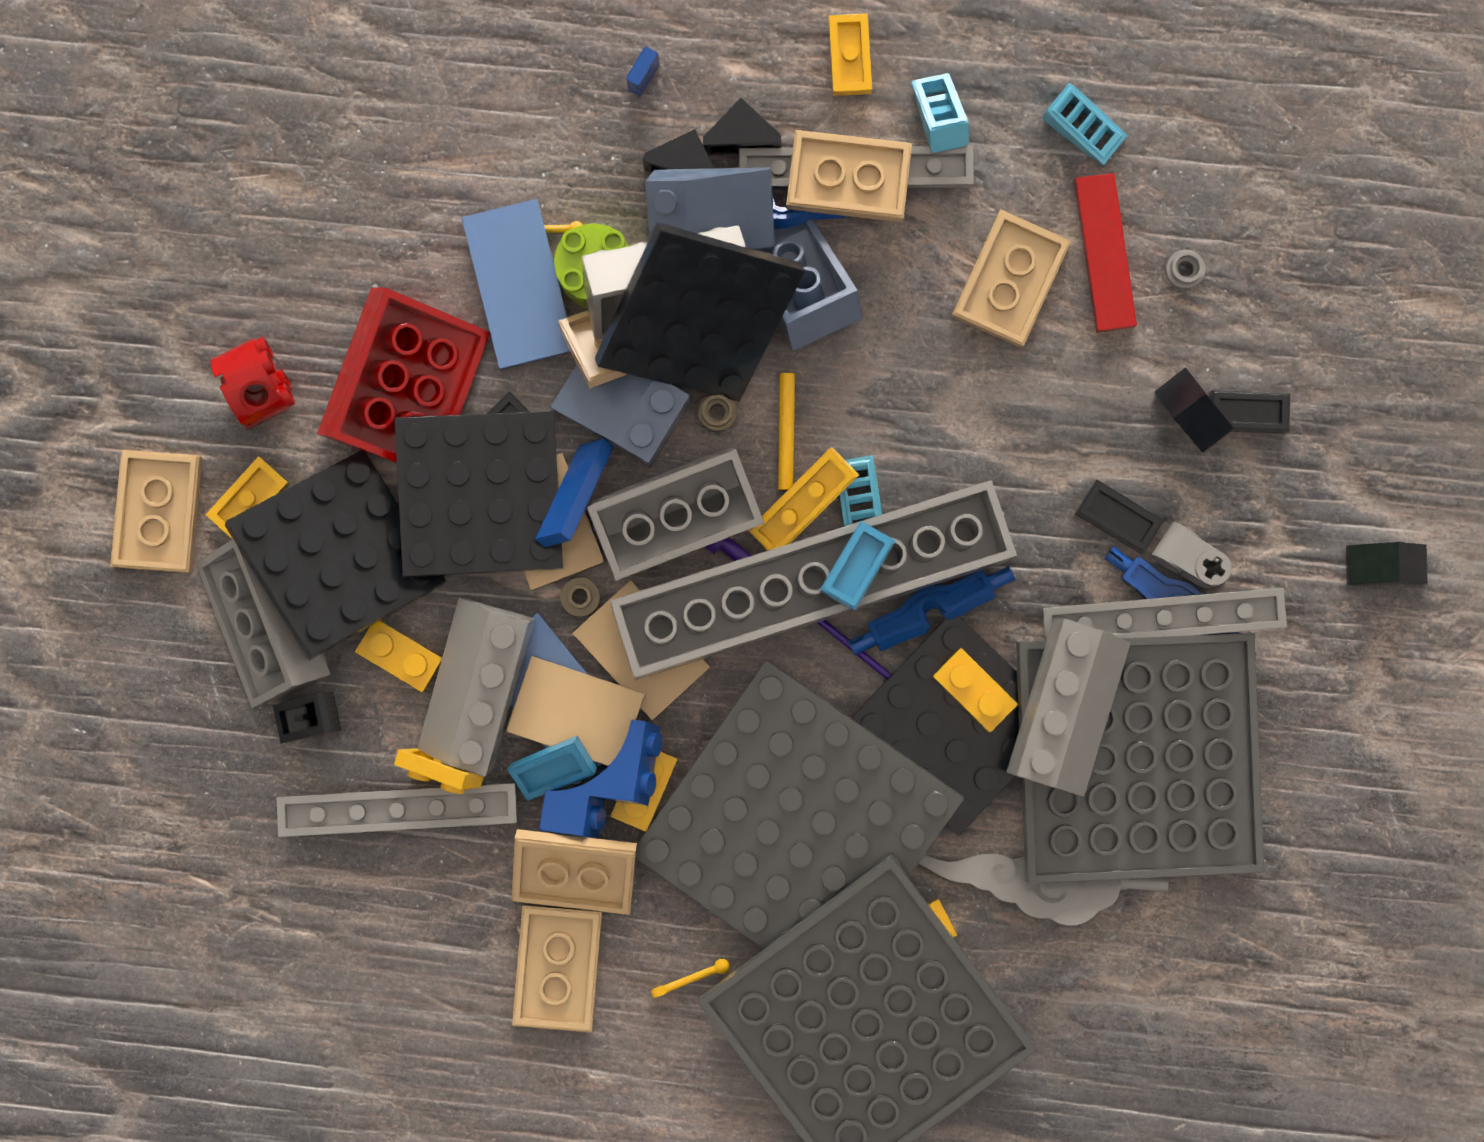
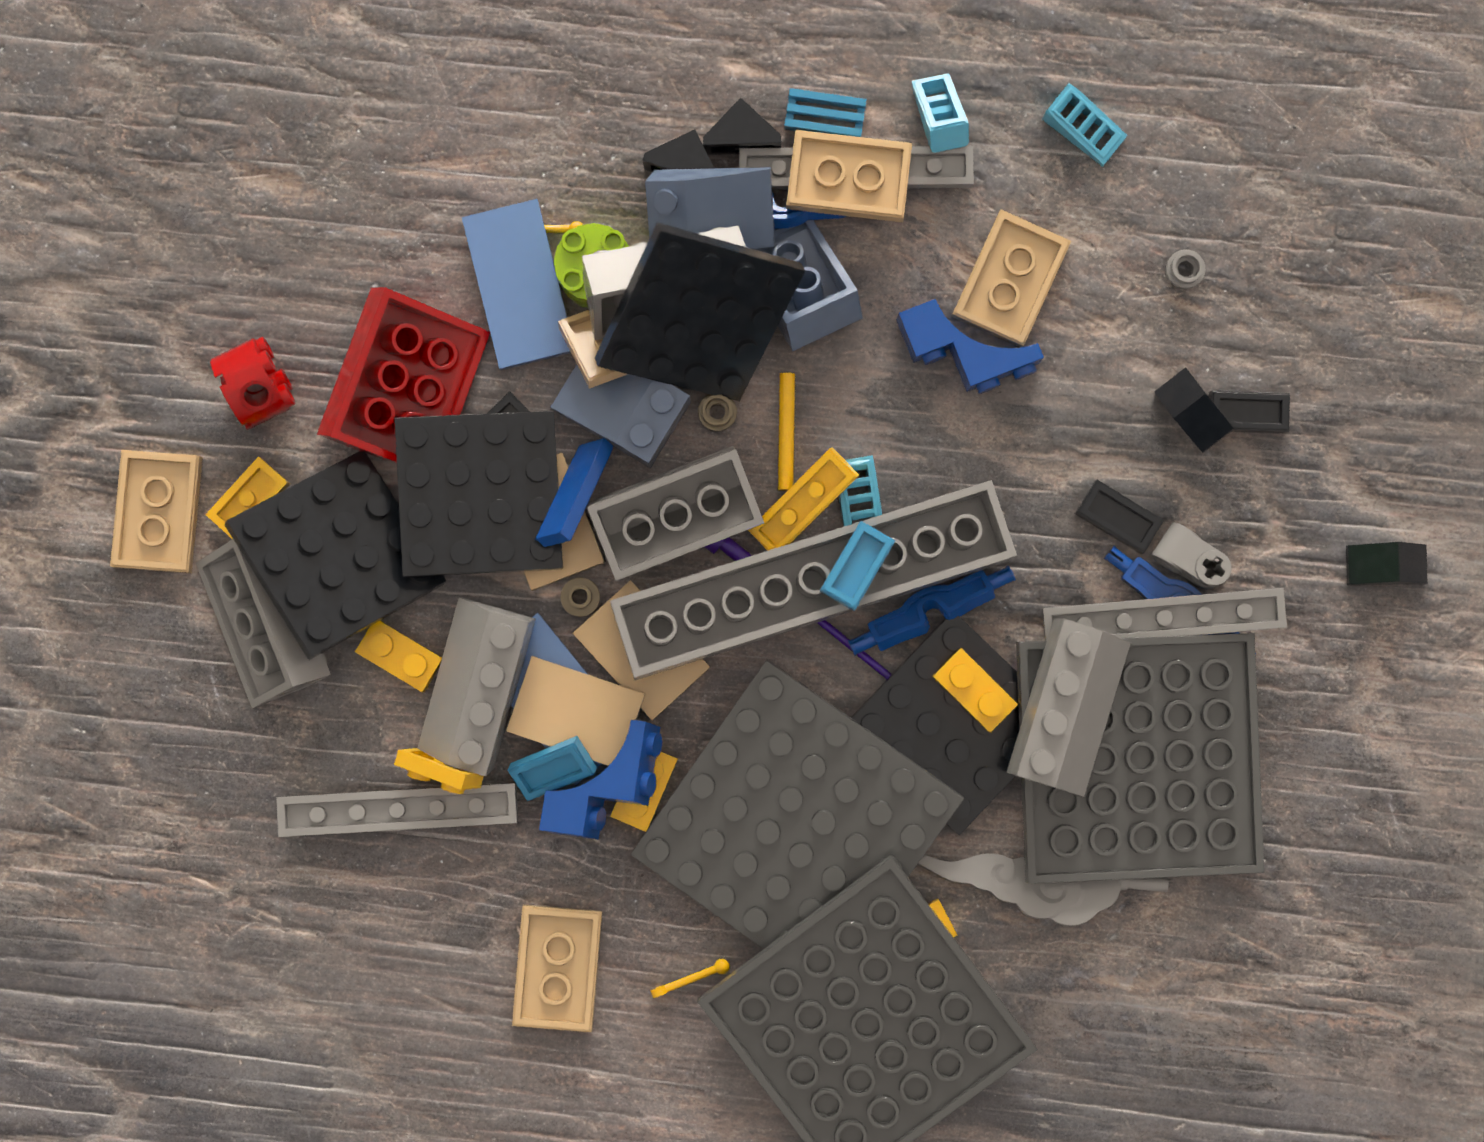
(307, 716): black slope -> none
(573, 871): tan tile -> none
(642, 71): blue tile -> none
(824, 99): none -> dark azure tile
(850, 54): yellow plate -> none
(979, 365): none -> blue arch
(1105, 252): red tile -> none

